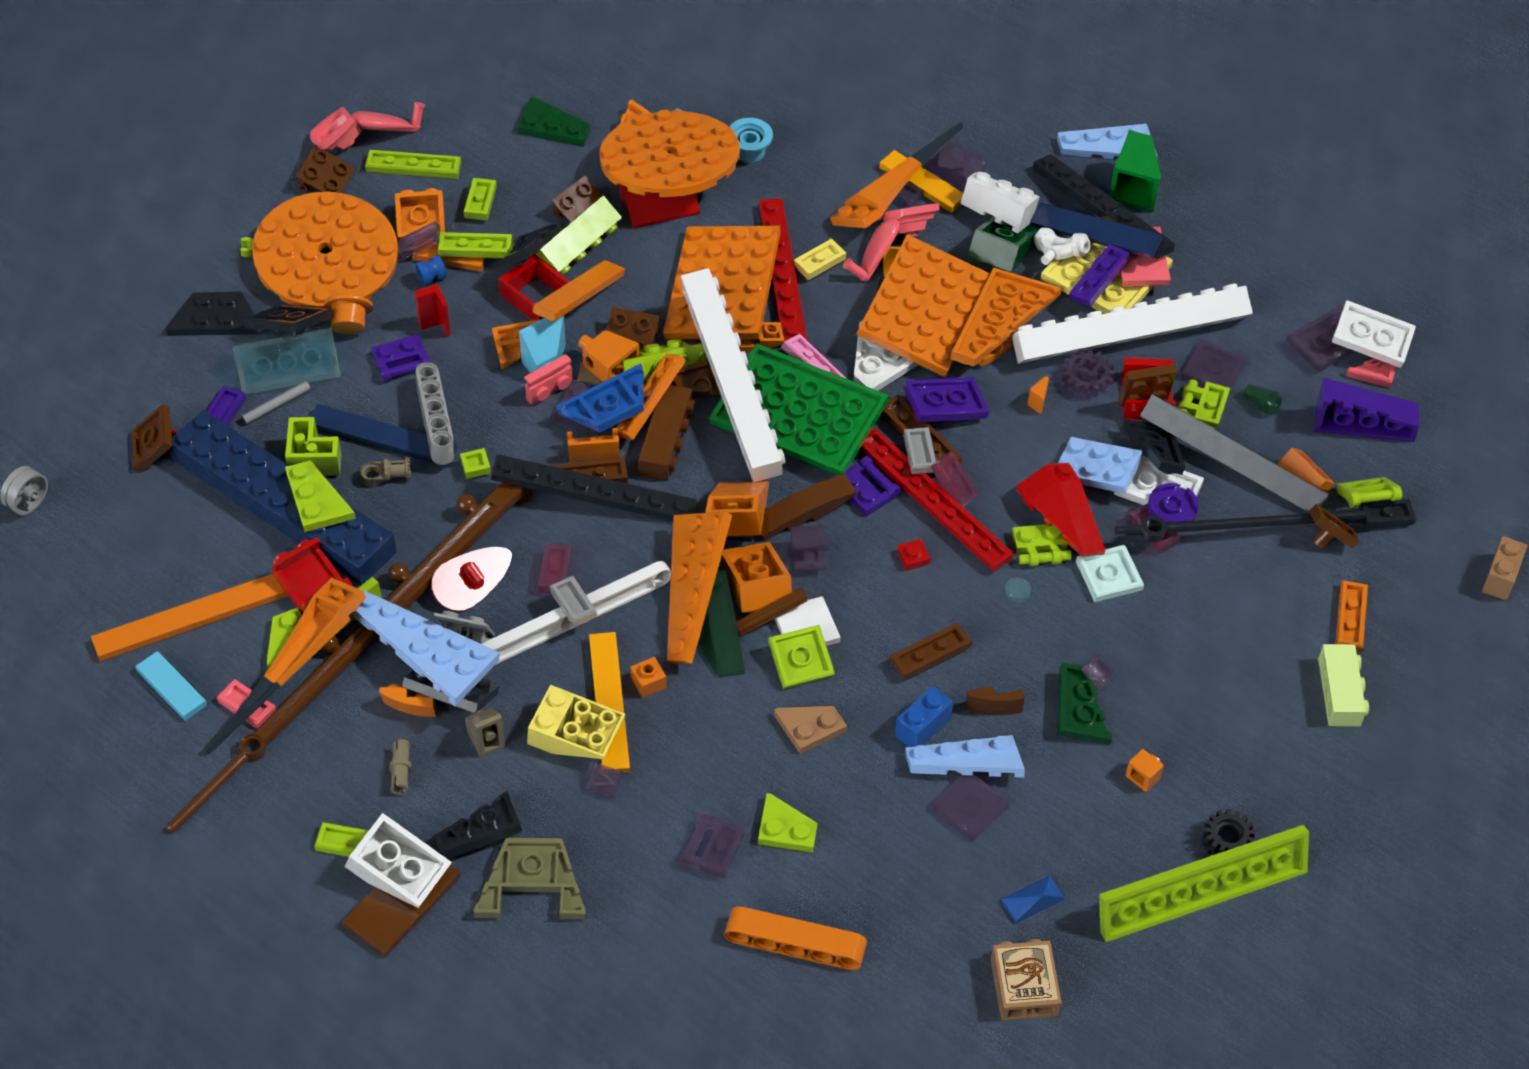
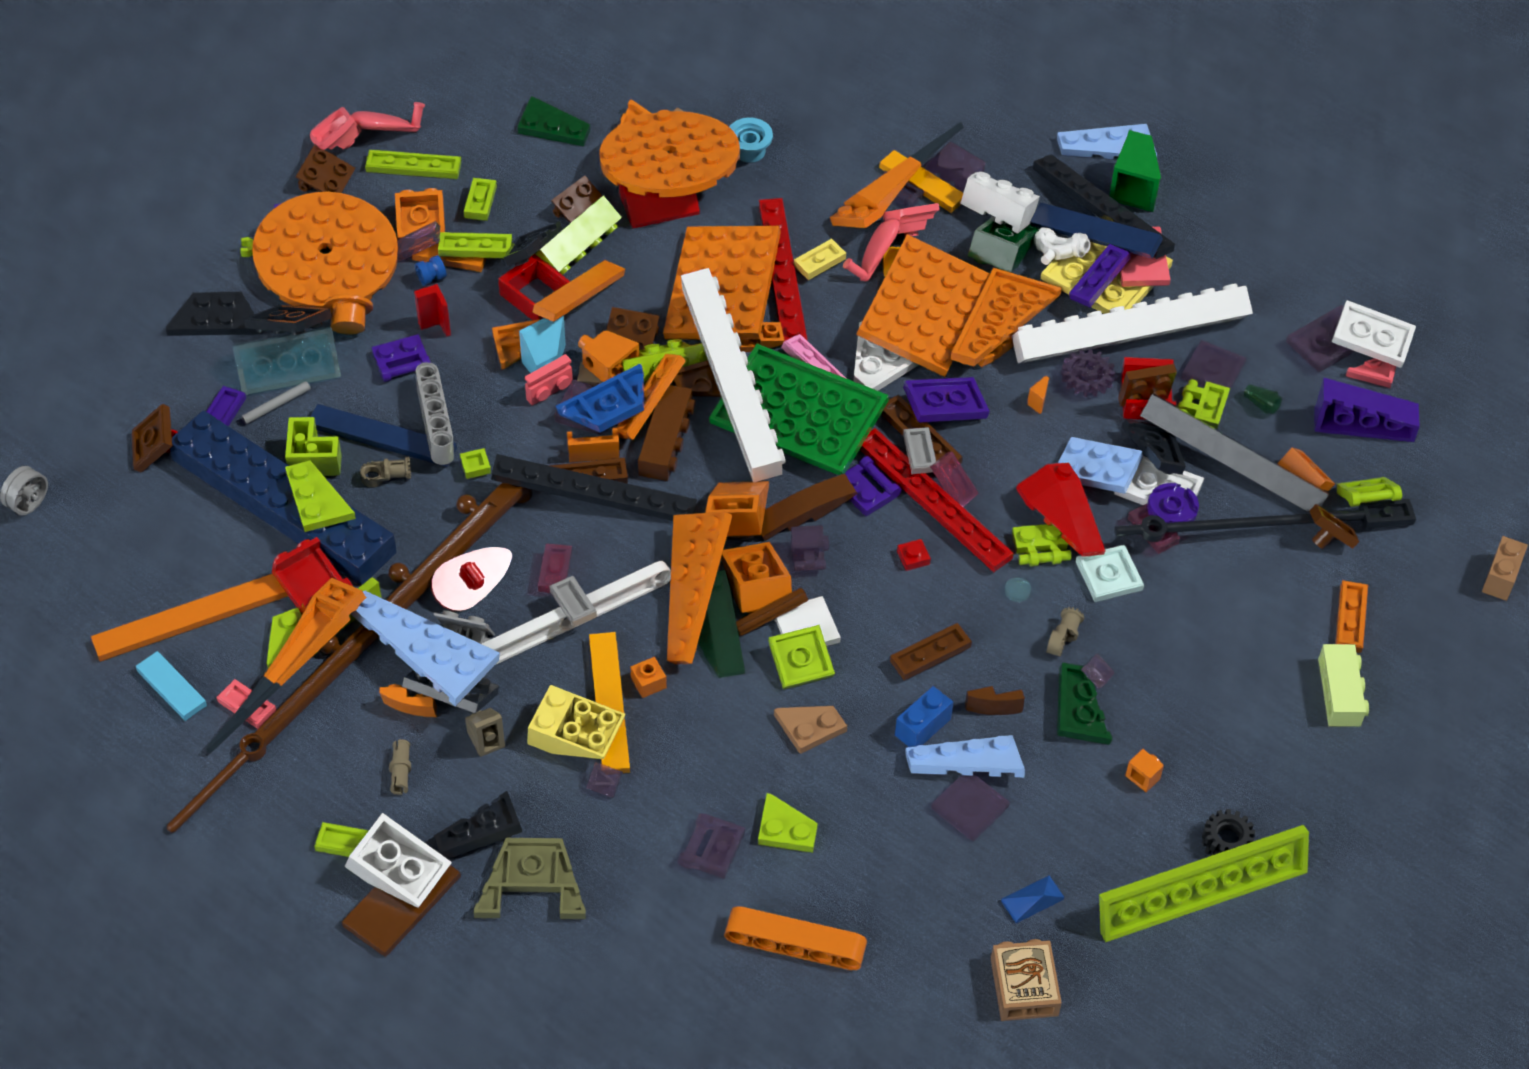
(1065, 631): none -> dark tan connector

